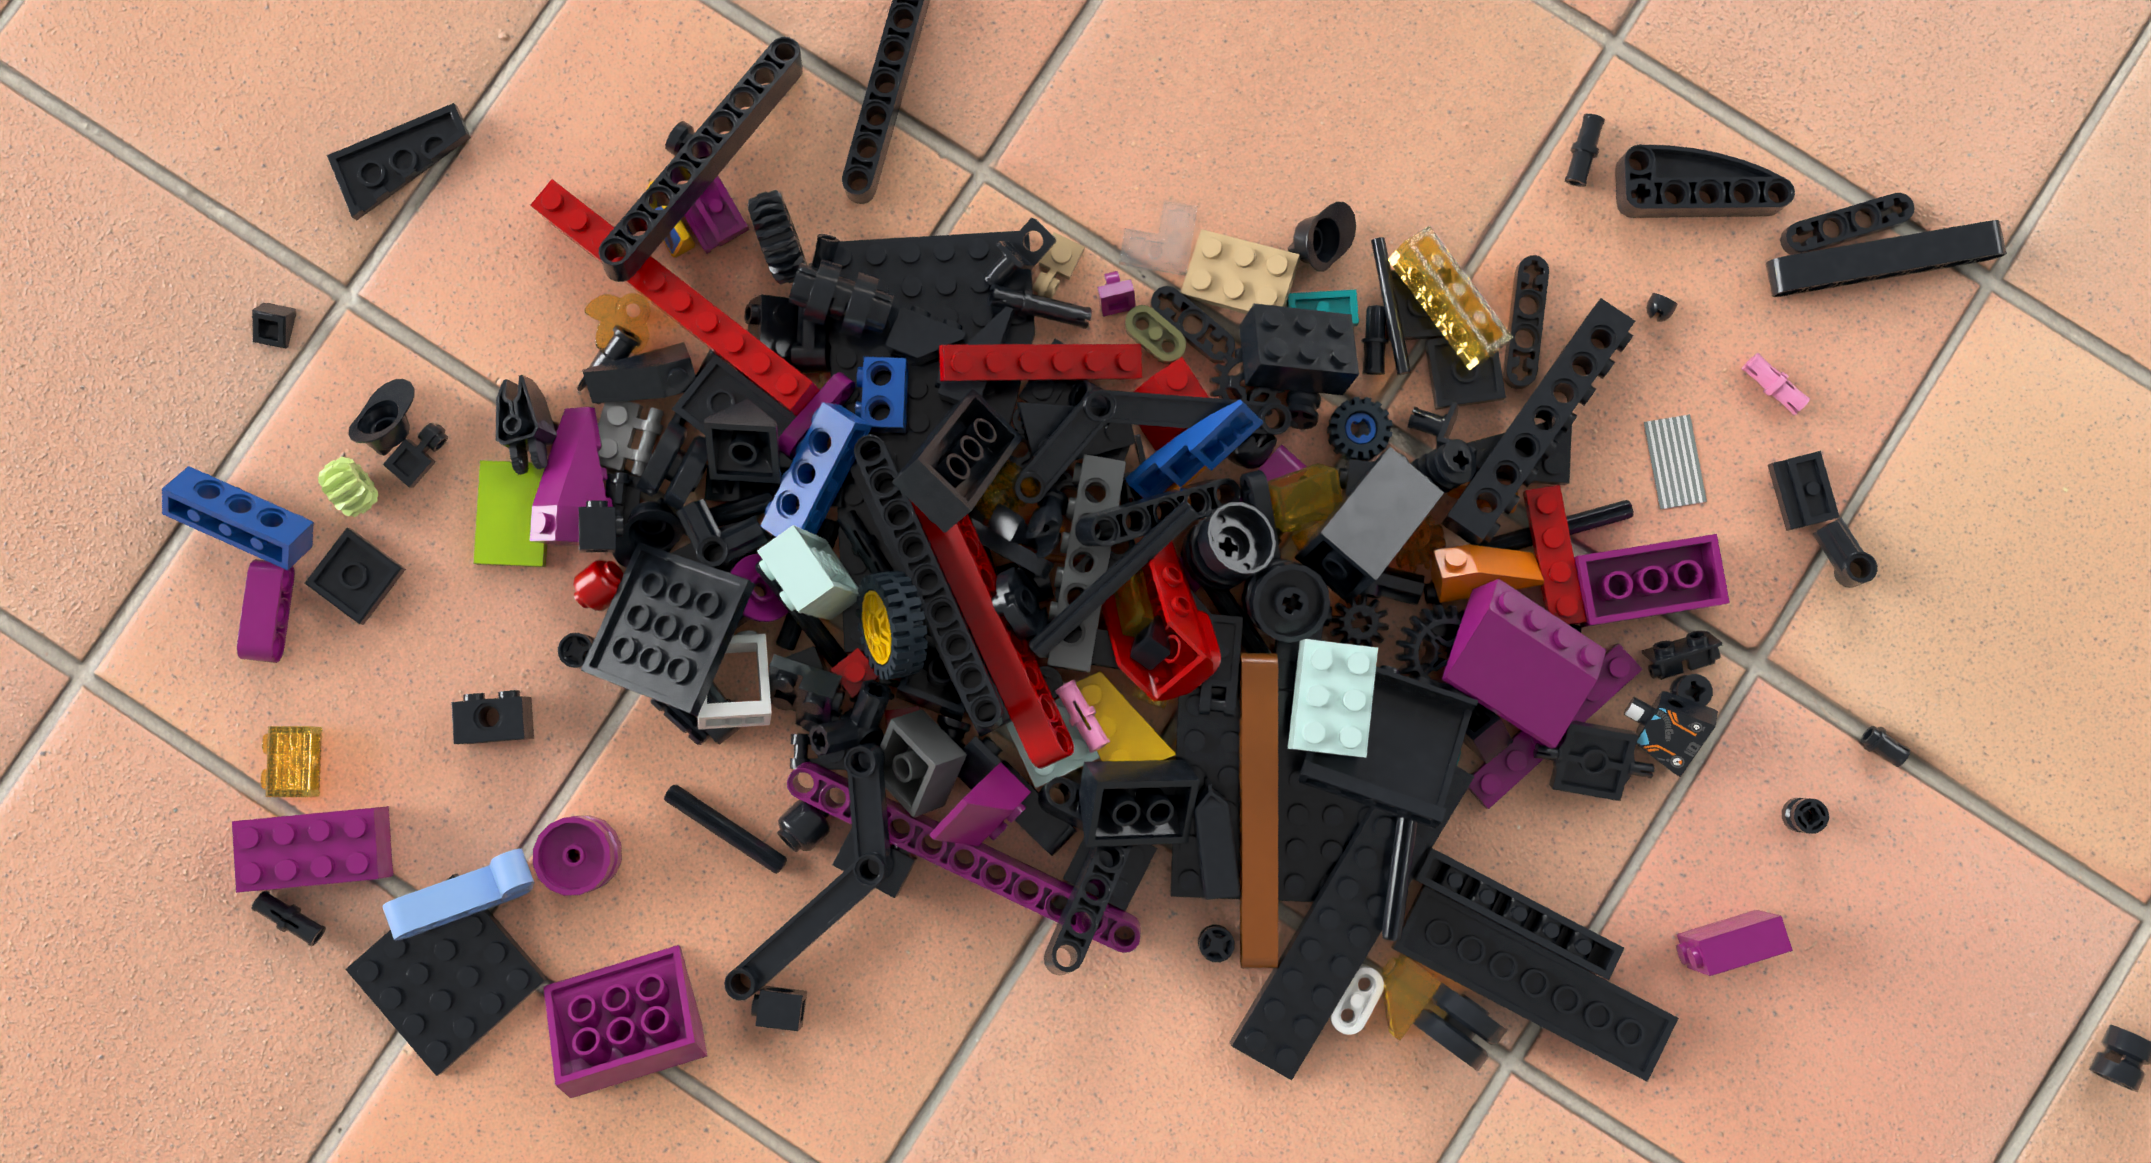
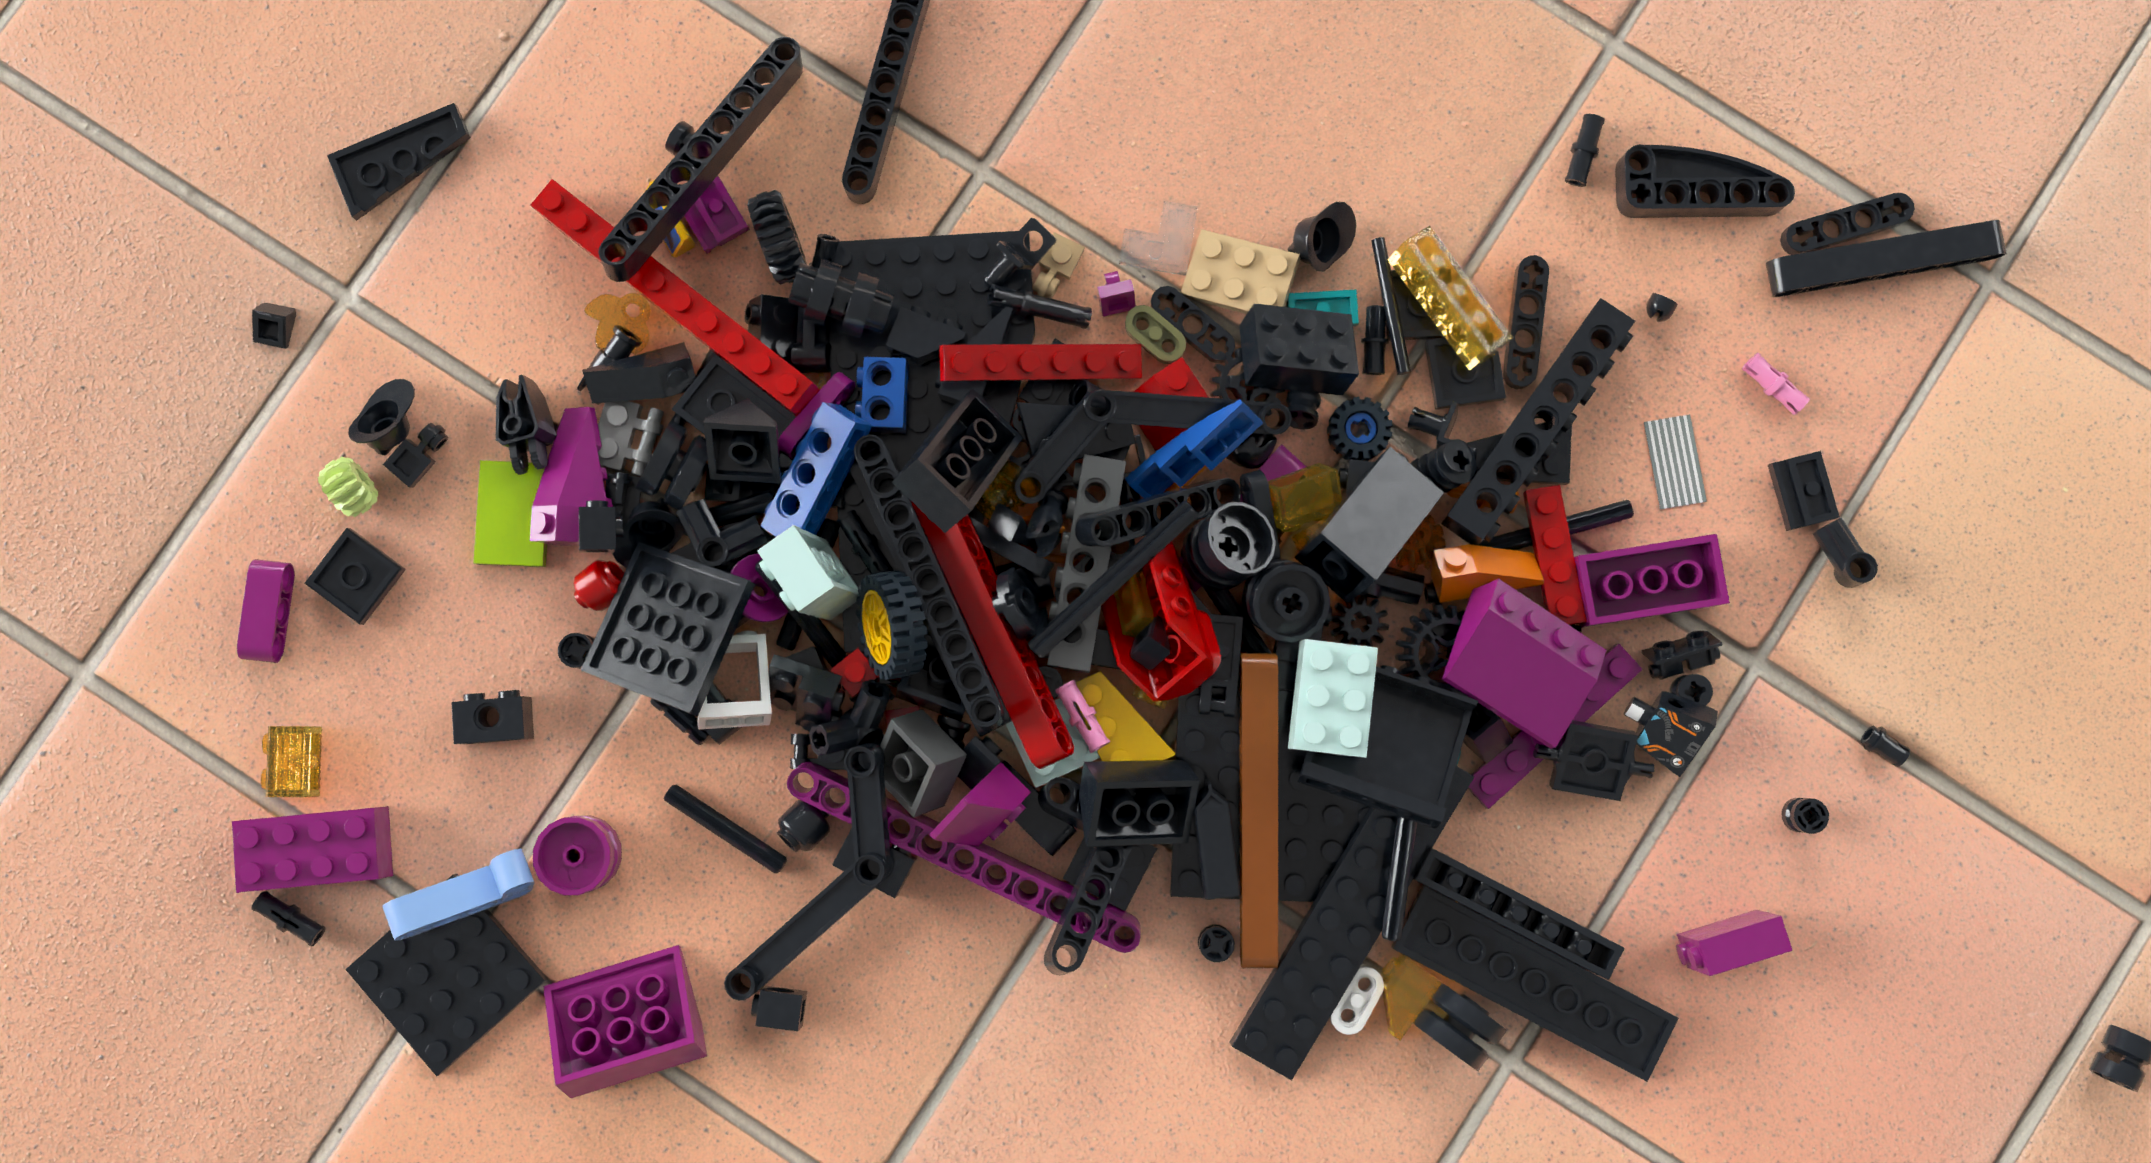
(237, 517): blue brick -> none

